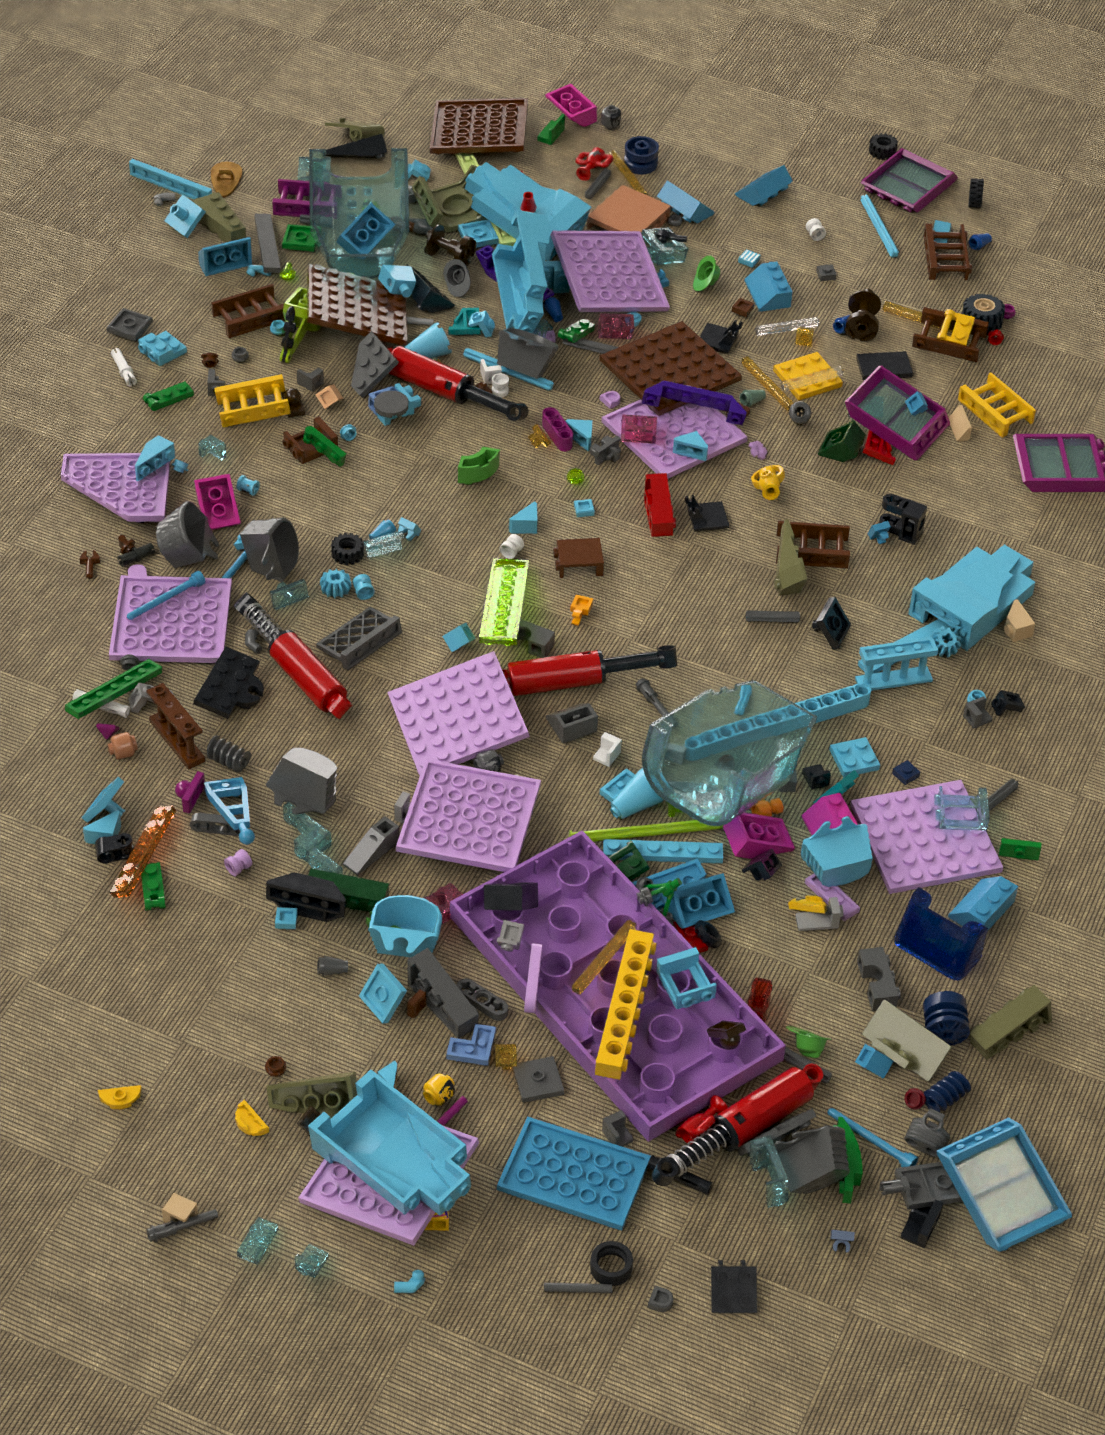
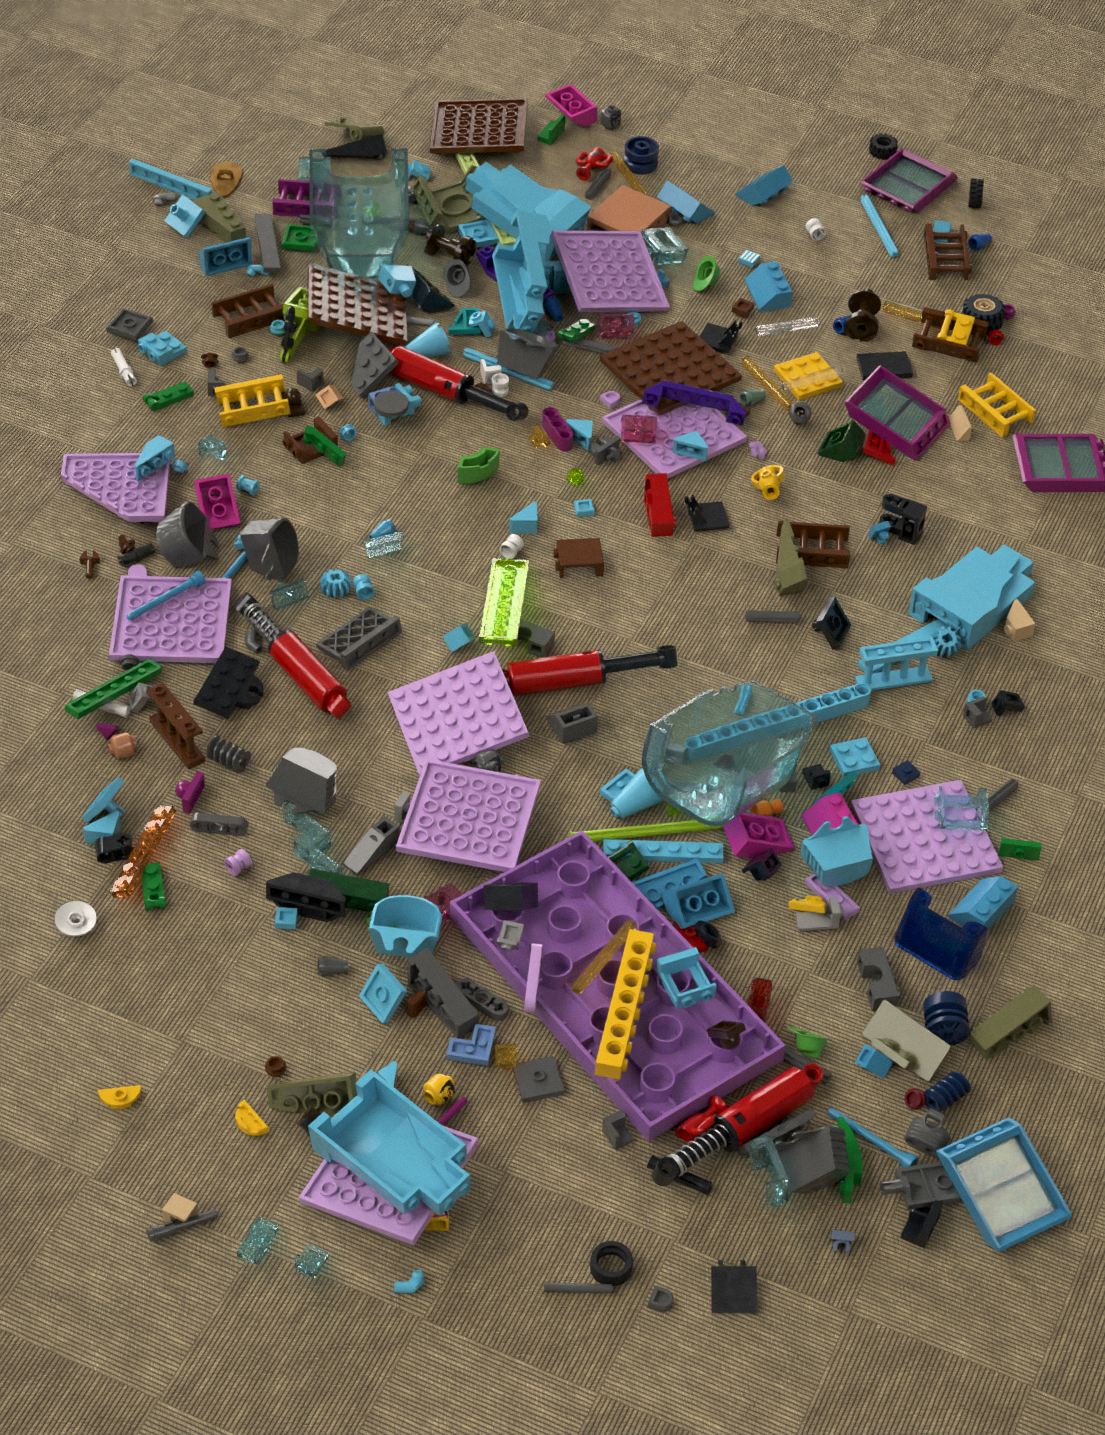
(75, 912): none -> white dish
(226, 788): dark azure plate -> none
(287, 273): clear neon green plate -> none
(344, 541): black tyre -> none
(365, 231): dark azure slope -> none
(412, 528): medium azure tile -> none
(528, 203): red cone -> none
(574, 1173): dark azure plate -> none
(580, 606): light orange plate -> none
(608, 750): white panel -> none
(644, 687): dark grey pin -> none
(646, 891): plant -> none
(665, 236): black plate -> none
(804, 336): clear yellow tile -> none
(826, 272): dark grey plate -> none
(916, 403): dark azure tile -> none

